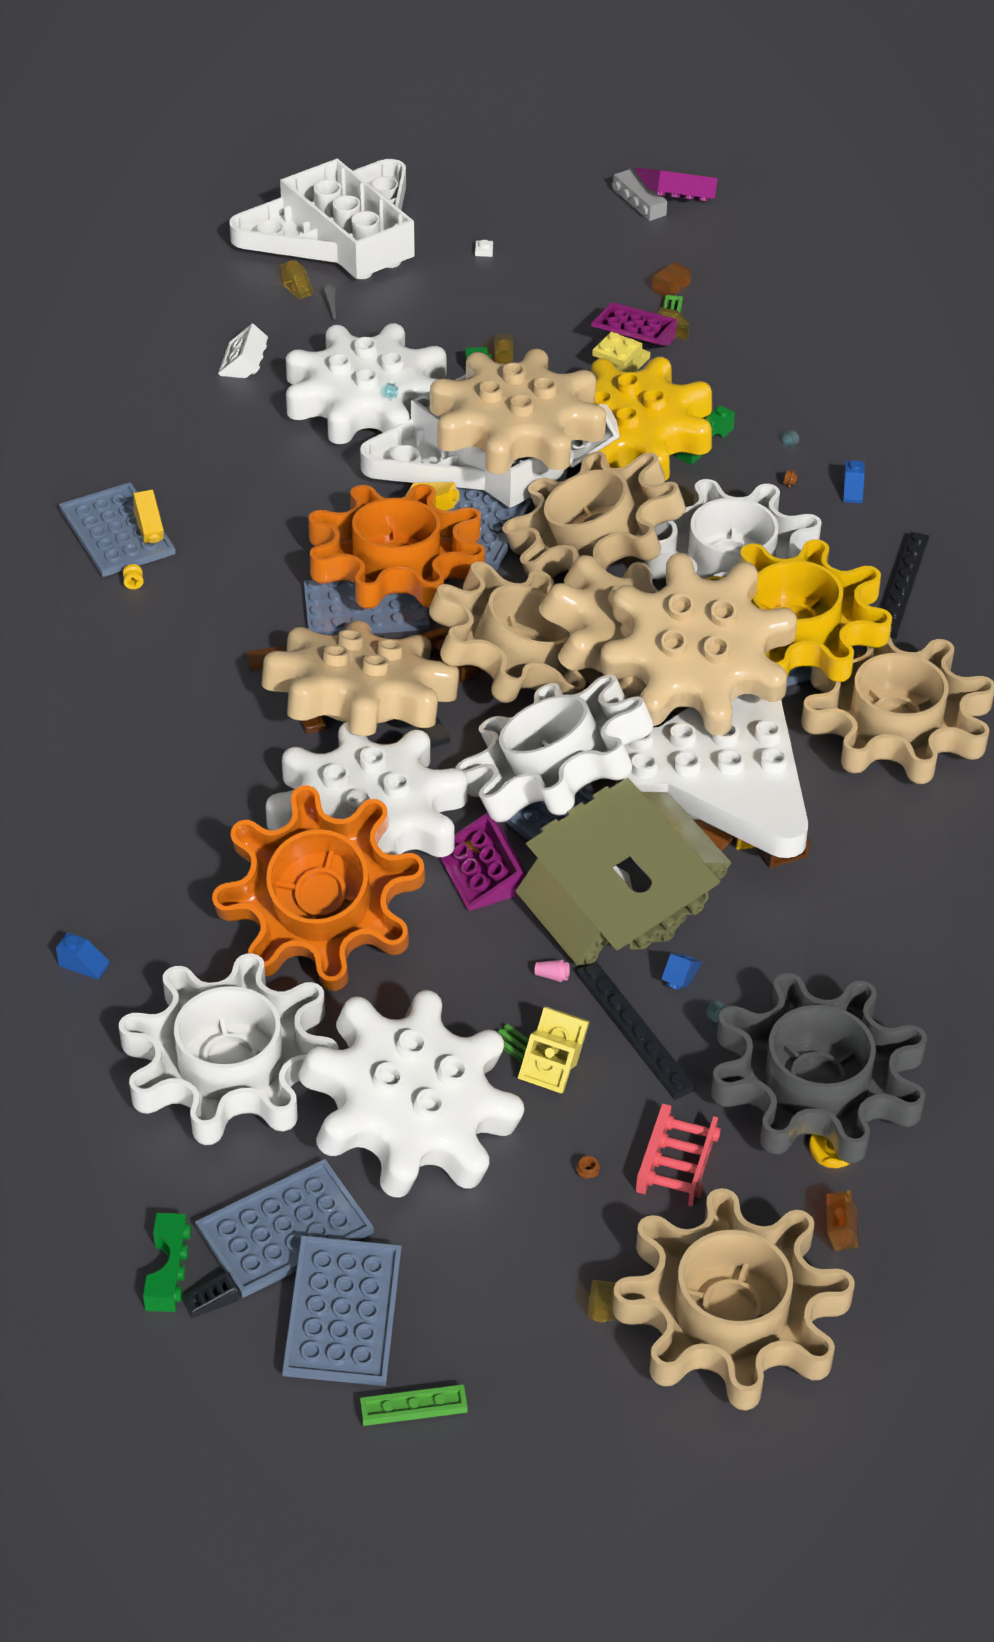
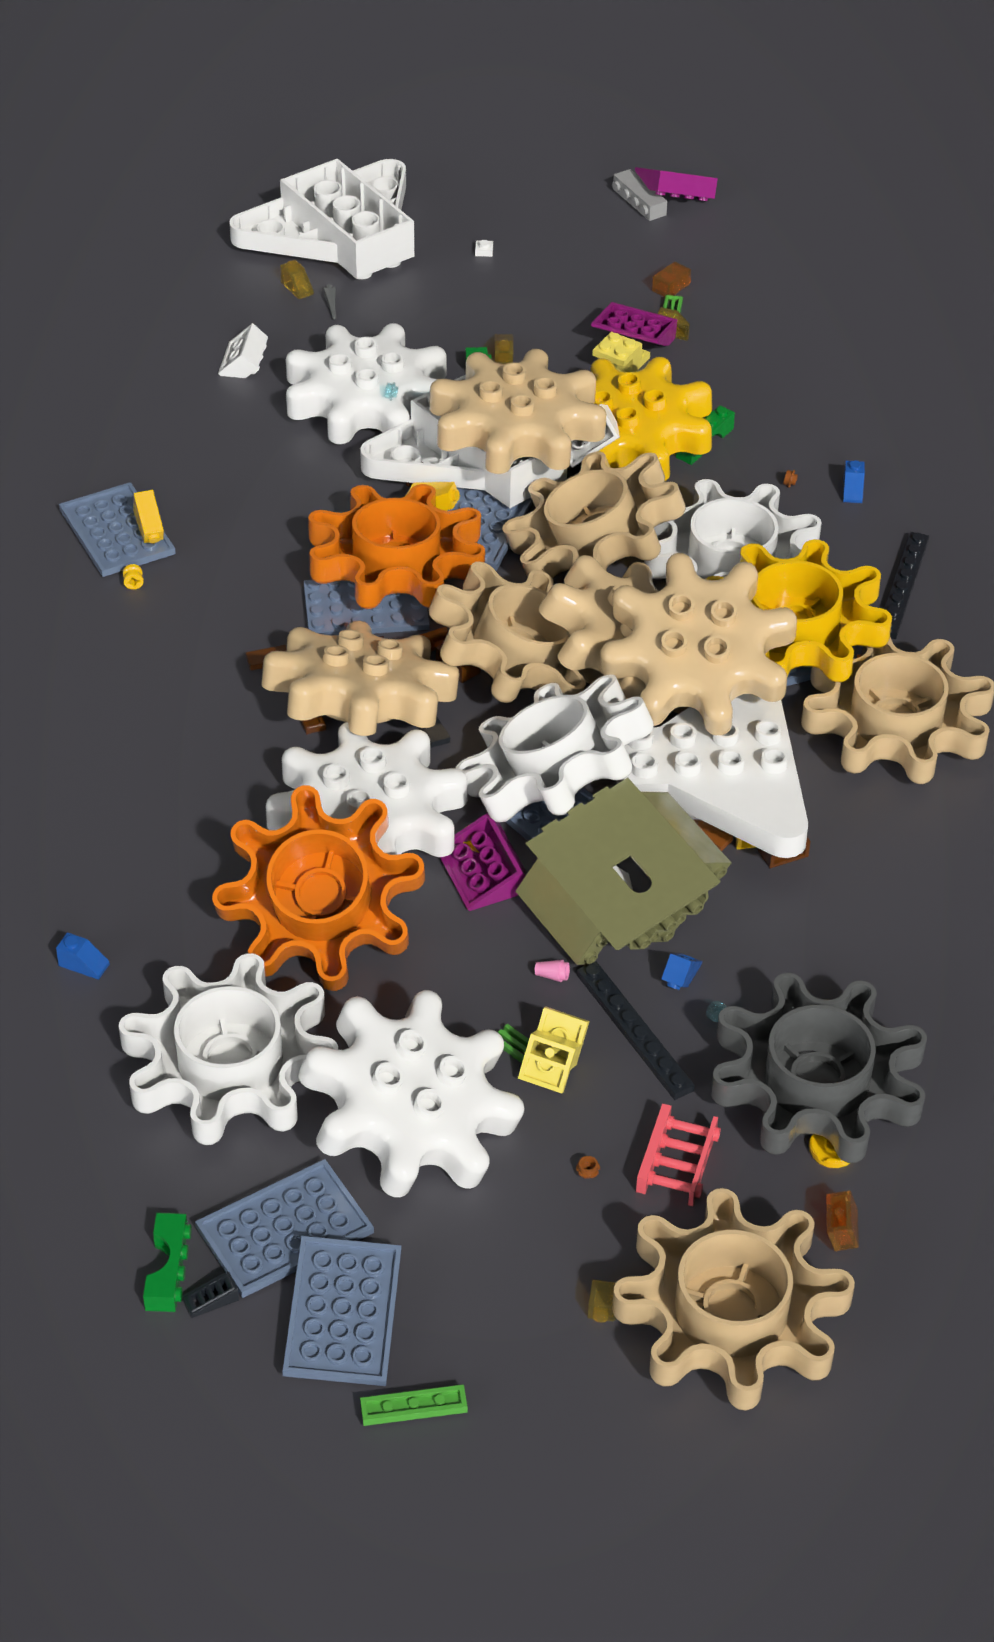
(790, 438): clear light blue plate -> none

